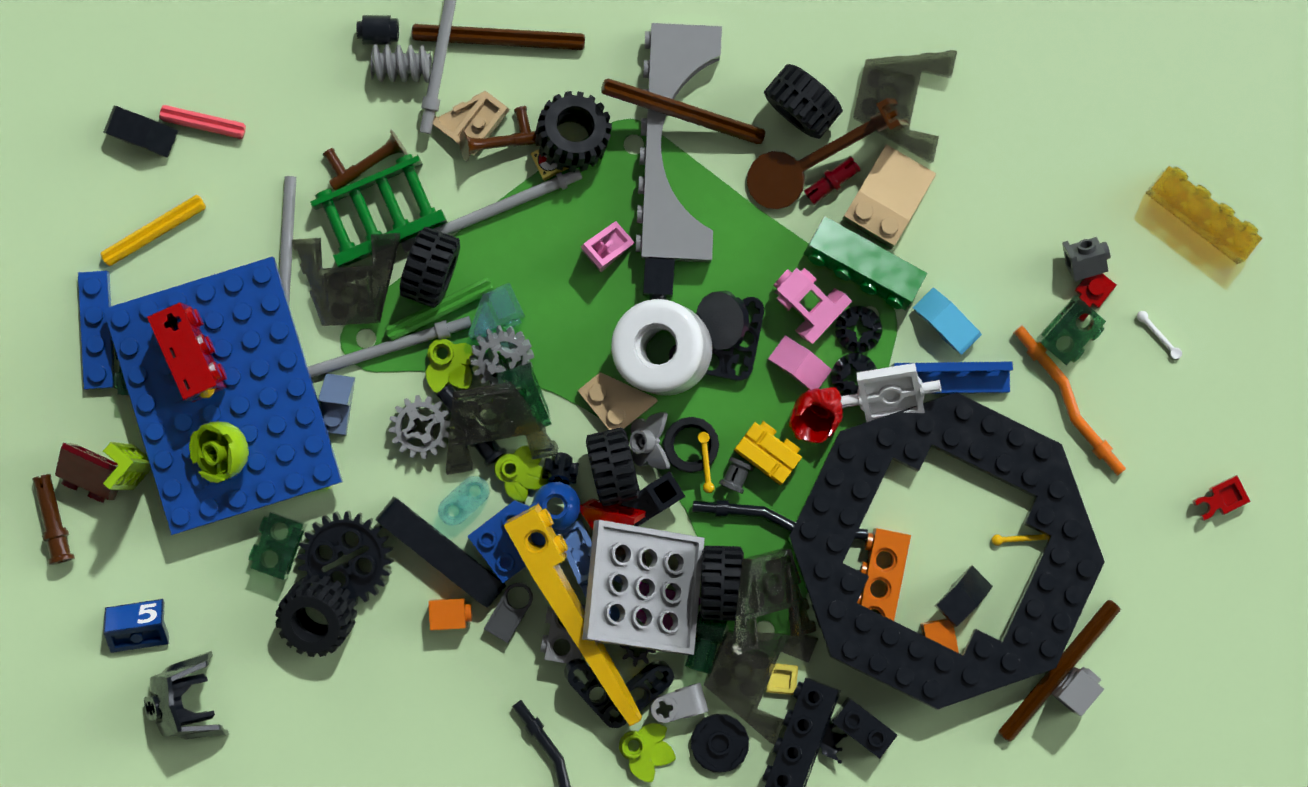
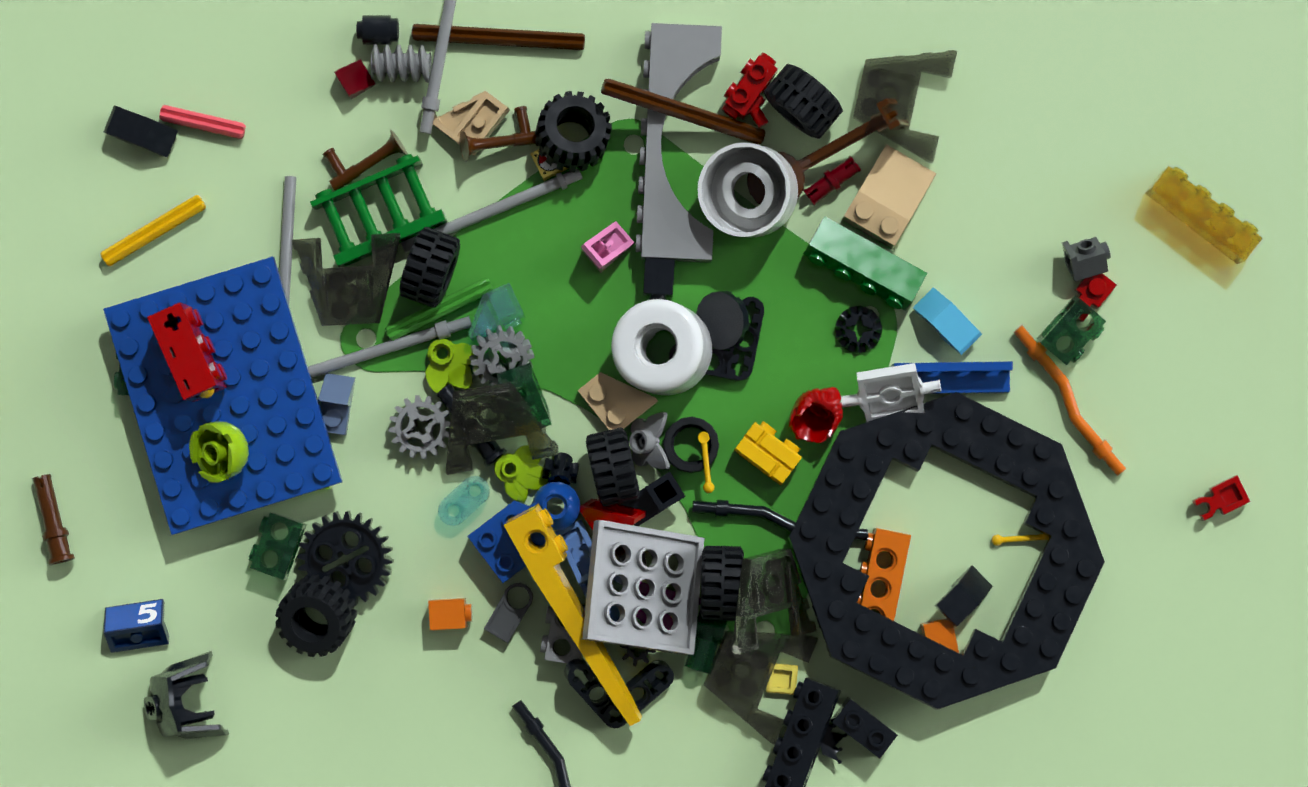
(86, 470): dark red slope -> none
(95, 333): blue plate -> none
(131, 468): lime fence -> none
(355, 78): none -> dark red slope
(440, 552): black beam -> none
(651, 750): lime plate -> none
(684, 701): light grey piece -> none
(718, 183): none -> white piece
(719, 743): black tile -> none
(736, 475): dark grey bush -> none
(747, 96): none -> red brick
(793, 288): bright pink tile -> none
(800, 363): bright pink slope -> none
(842, 370): black gear -> none
(1055, 676): reddish brown axle -> none
(1078, 690): light grey brick -> none
(1175, 353): white hinge -> none

